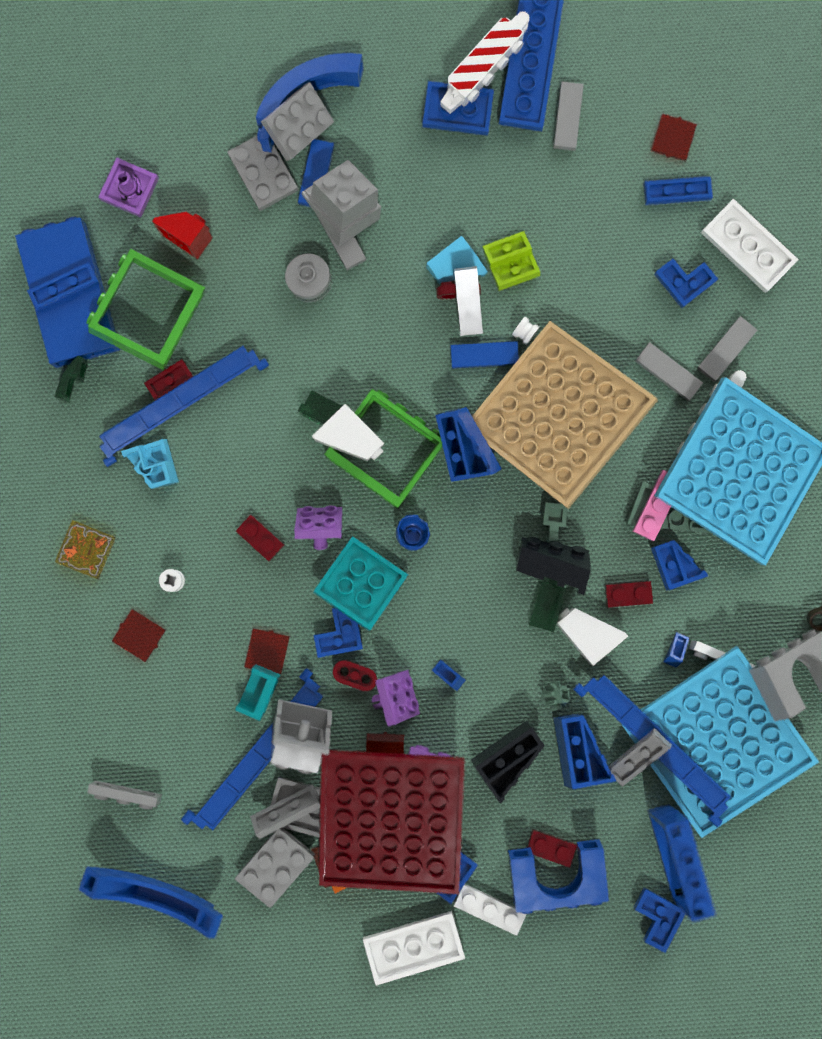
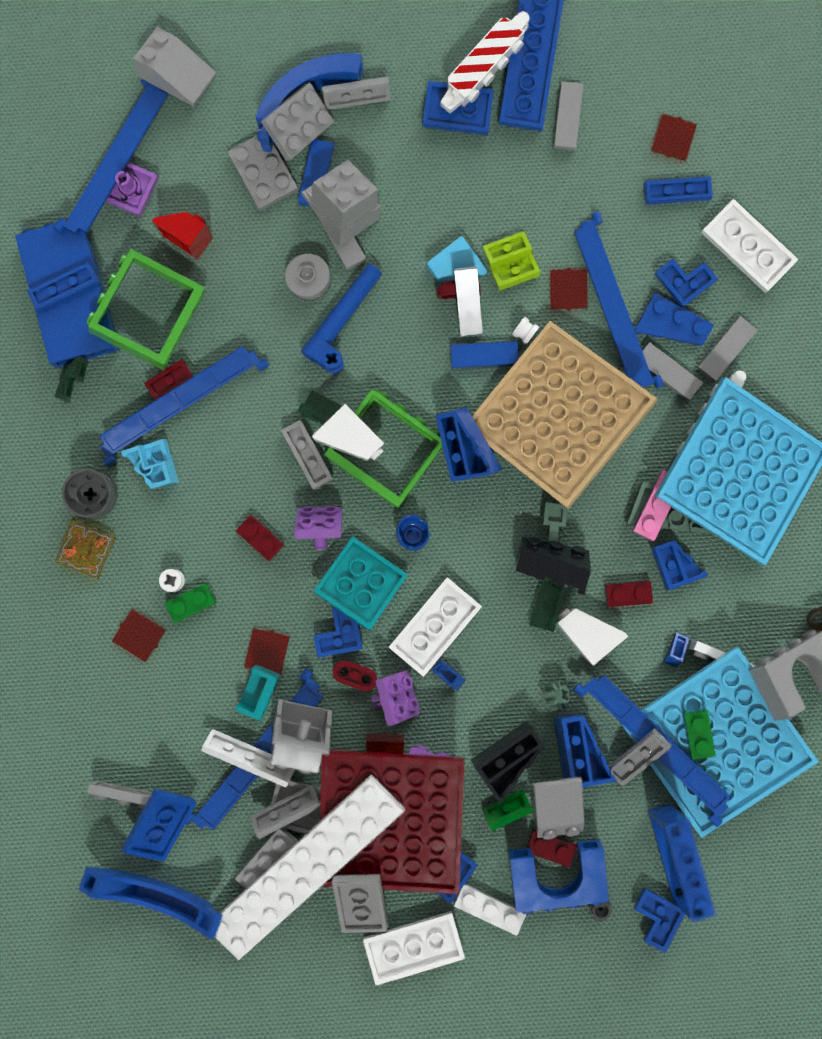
(76, 491): none -> dark grey wheel
(114, 161): none -> blue piece
(159, 825): none -> blue plate
(173, 67): none -> light grey slope
(190, 603): none -> green plate
(245, 757): none -> white plate
(307, 454): none -> light grey plate
(307, 866): none -> white plate
(319, 347): none -> blue axle
(356, 93): none -> light grey plate
(360, 903): none -> light grey plate
(435, 626): none -> white plate
(511, 809): none -> green plate
(558, 808): none -> light grey slope
(568, 289): none -> clear red piece
(603, 914): none -> dark grey plate
(613, 304): none -> blue piece
(672, 322): none -> blue wing
(699, 734): none -> green plate

